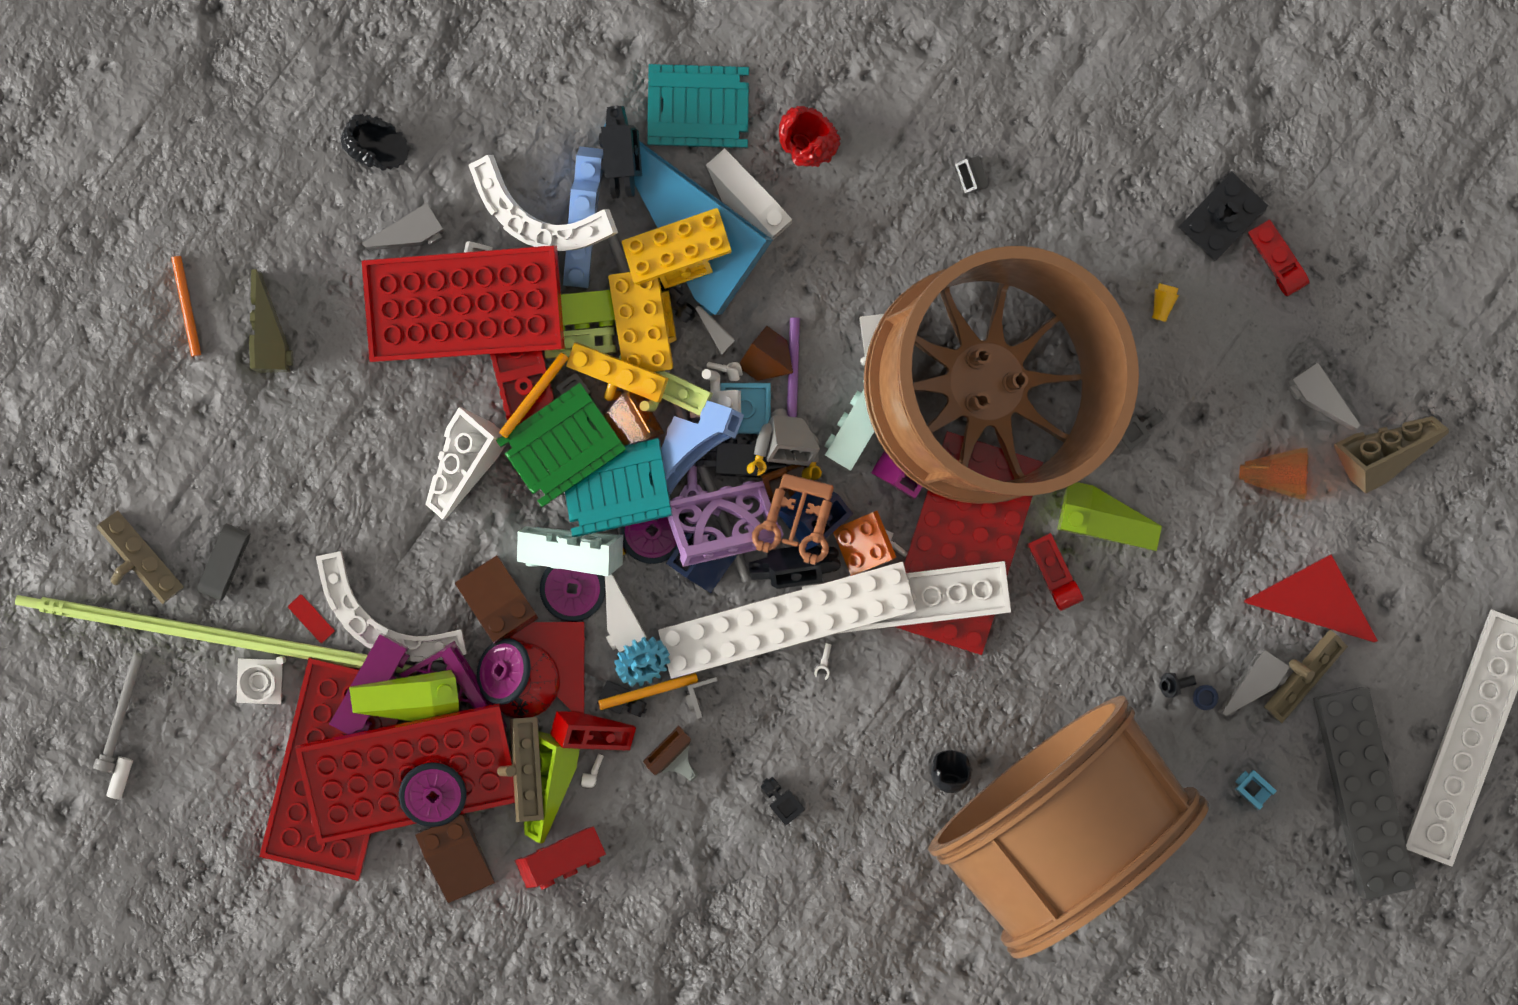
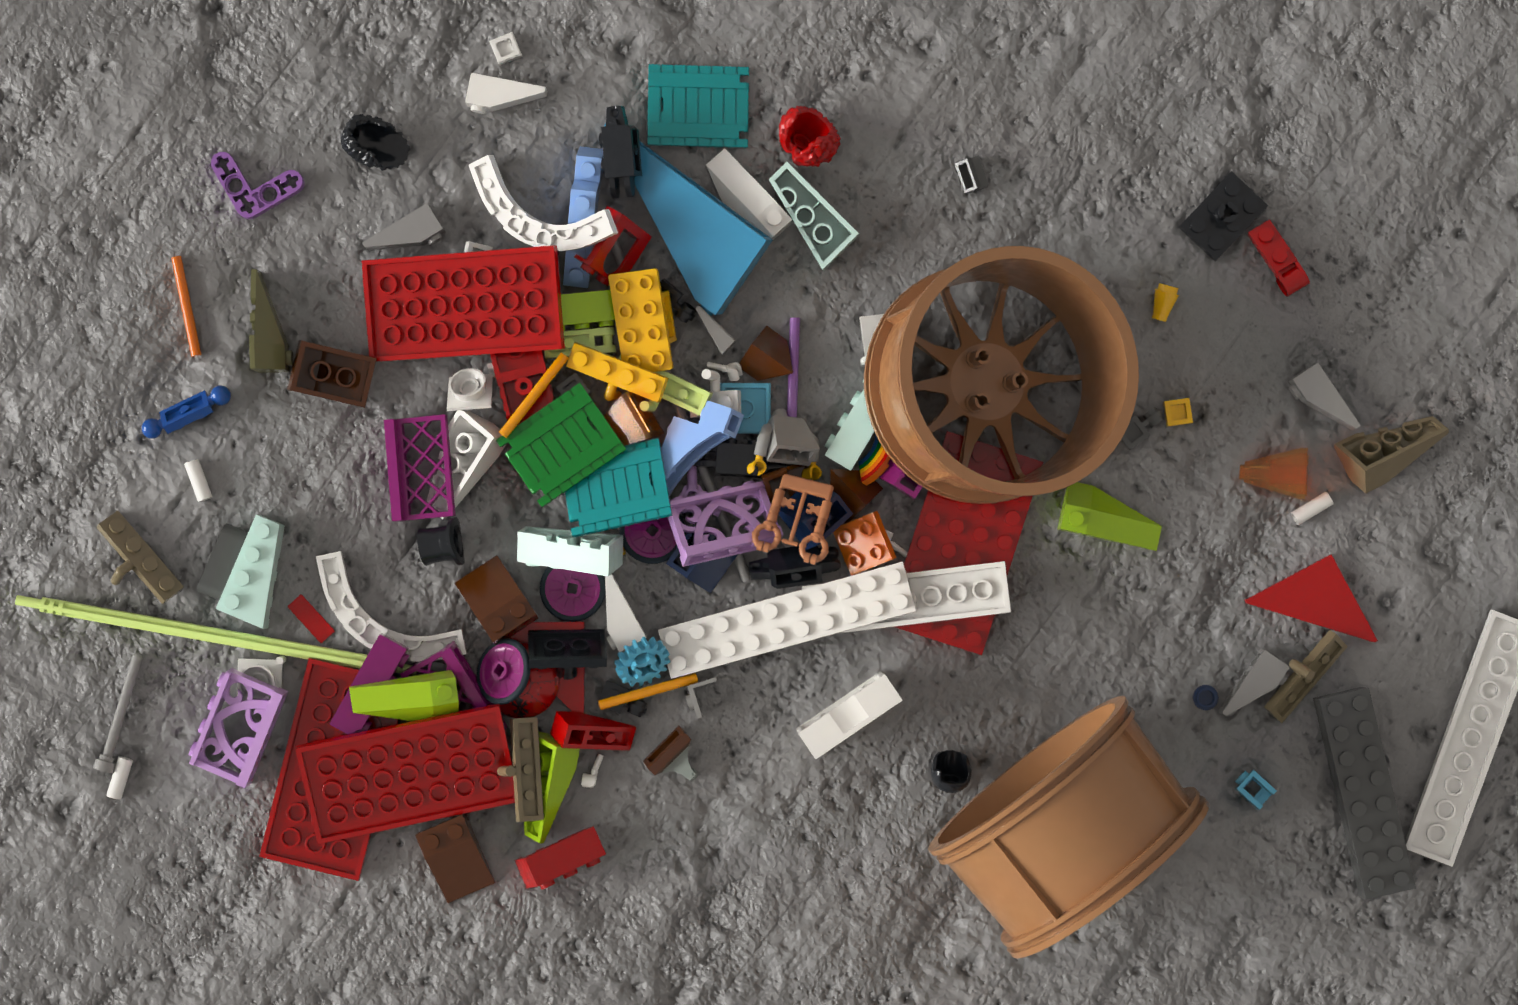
(186, 412): none -> blue plate
(198, 480): none -> white hinge
(253, 576): none -> light aqua wedge
(257, 195): none -> medium lavender beam
(269, 712): none -> lavender fence
(331, 373): none -> reddish brown slope
(399, 474): none -> magenta fence
(427, 810): magenta wheel -> none
(441, 543): none -> black piece
(470, 389): none -> white hat
(494, 93): none -> white slope
(505, 48): none -> white tile
(567, 650): none -> black plate
(595, 260): none -> red panel
(677, 250): yellow bracket -> none
(786, 805): black plate -> none
(816, 220): none -> light aqua wedge
(824, 661): white hand -> none
(848, 714): none -> white tile
(852, 490): none -> reddish brown slope
(874, 463): none -> tile
(1055, 572): red plate -> none
(1172, 686): black plate -> none
(1177, 412): none -> yellow plate
(1312, 508): none -> white hinge

